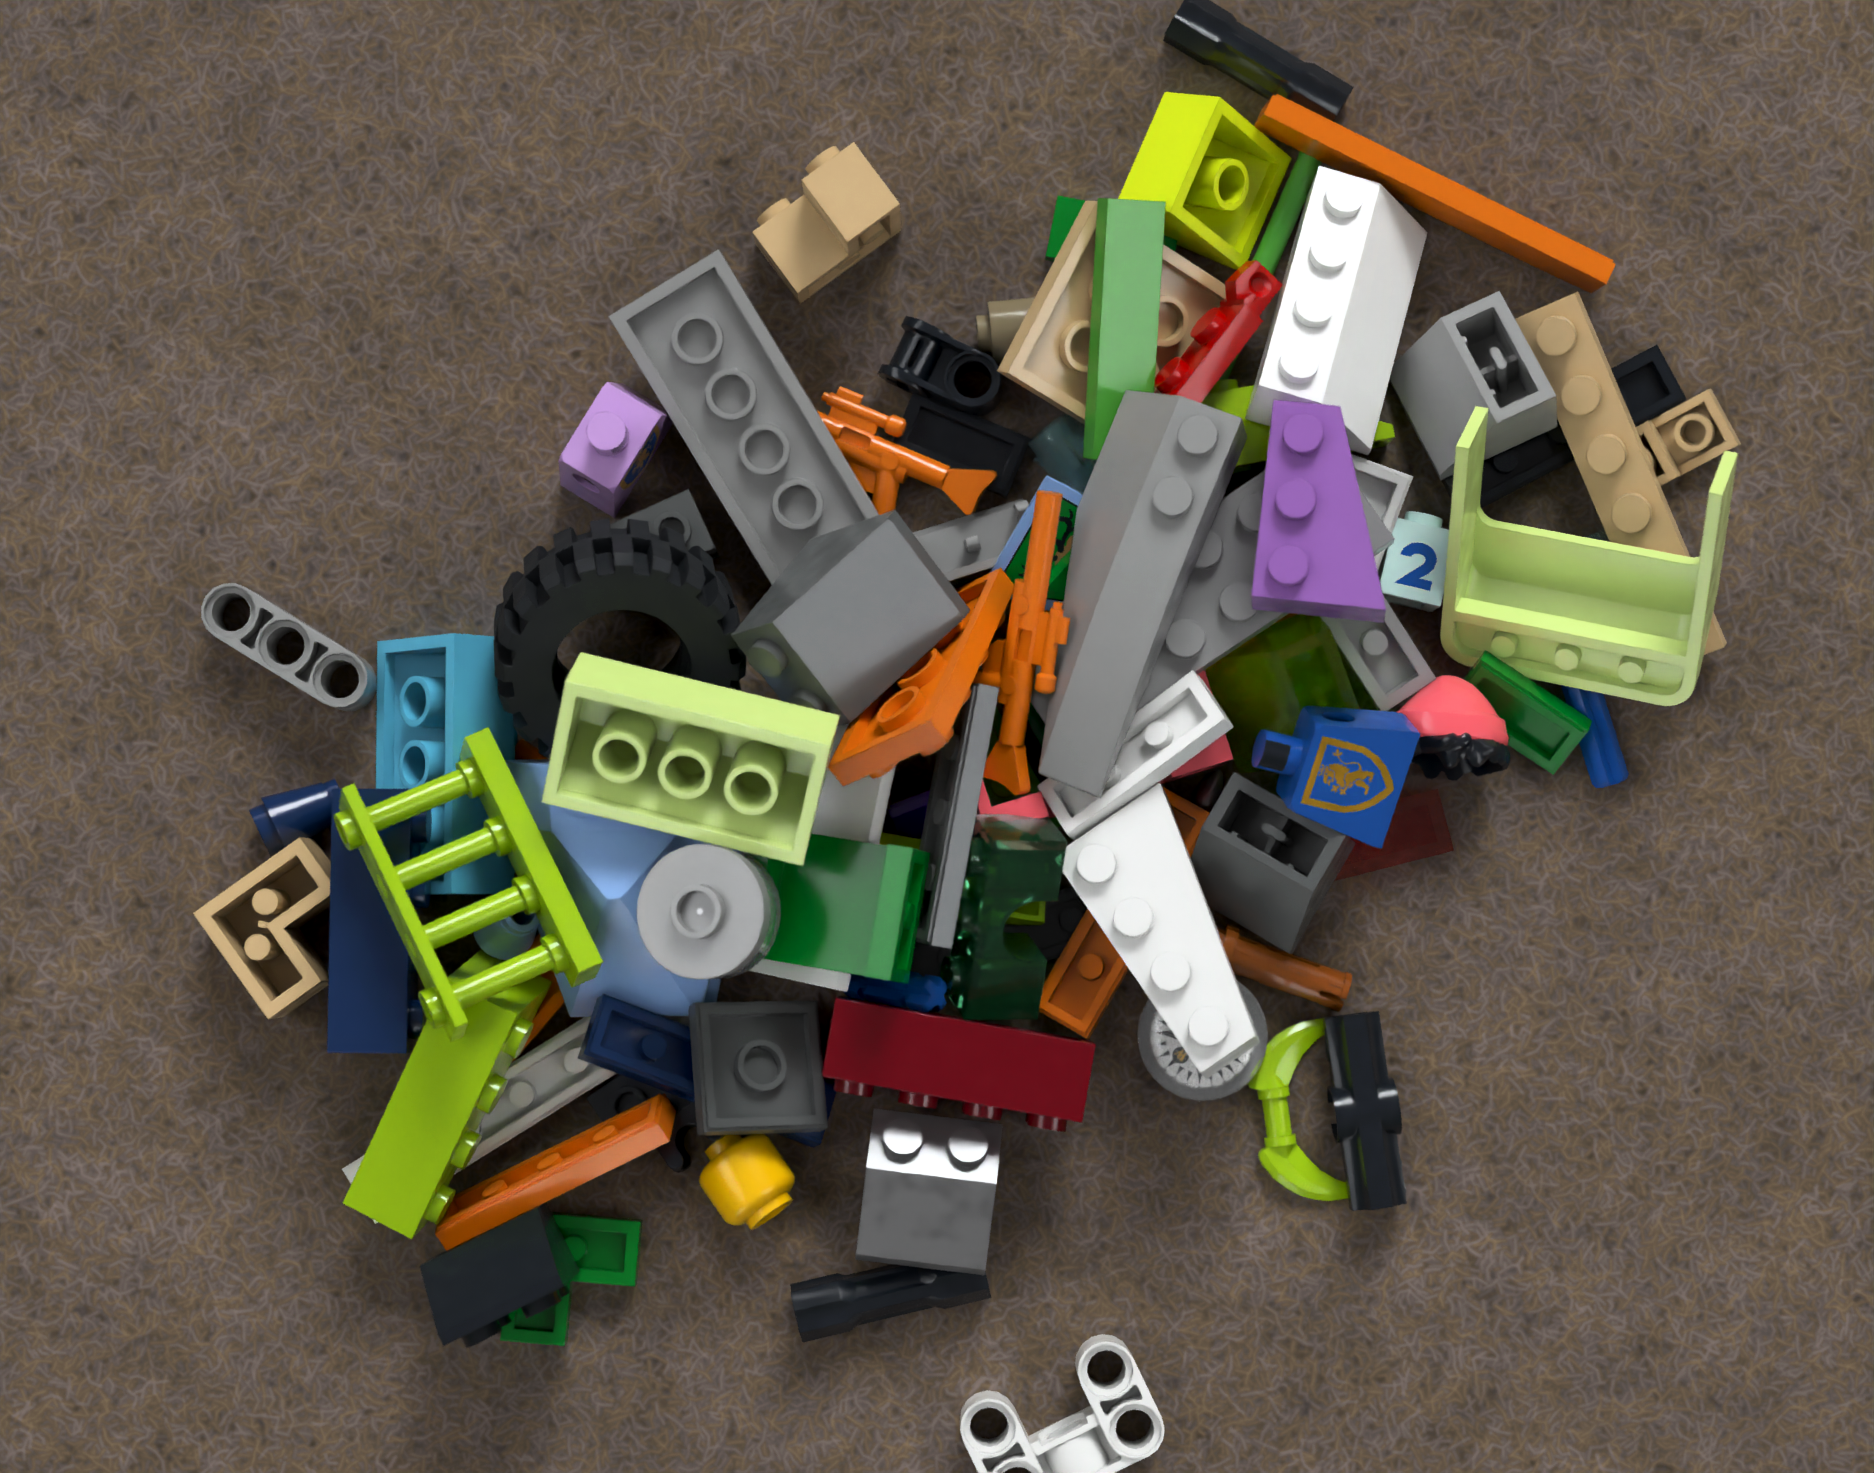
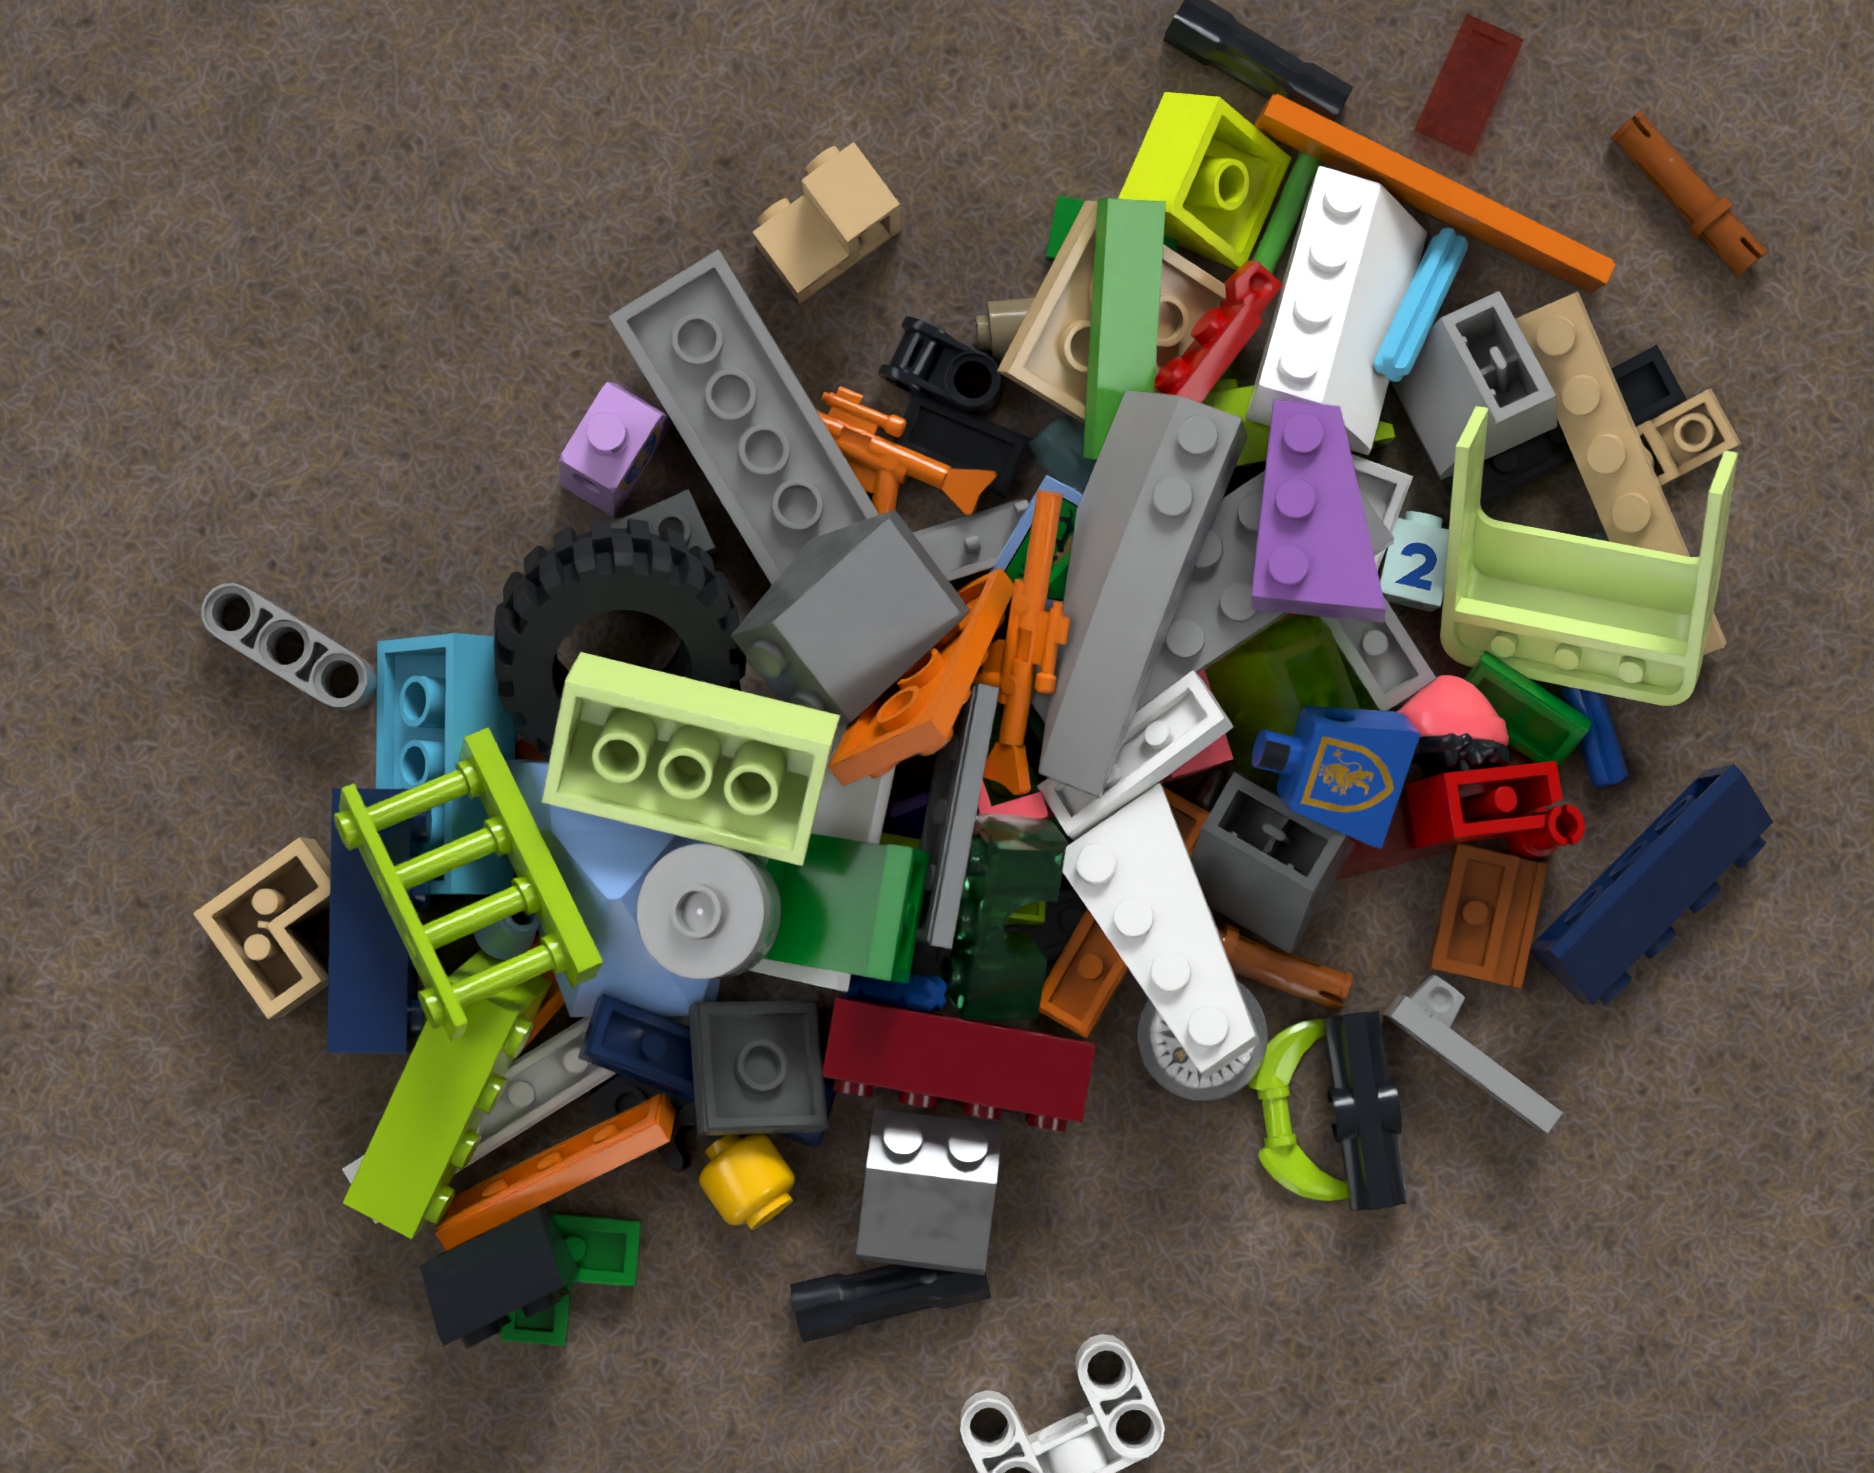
(294, 815): dark blue cone -> none
(1420, 304): none -> medium azure axle
(1428, 1019): none -> light grey hinge
(1468, 84): none -> clear red tile
(1487, 916): none -> dark orange plate
(1495, 805): none -> red hinge
(1653, 884): none -> dark blue slope
(1689, 194): none -> dark orange pin

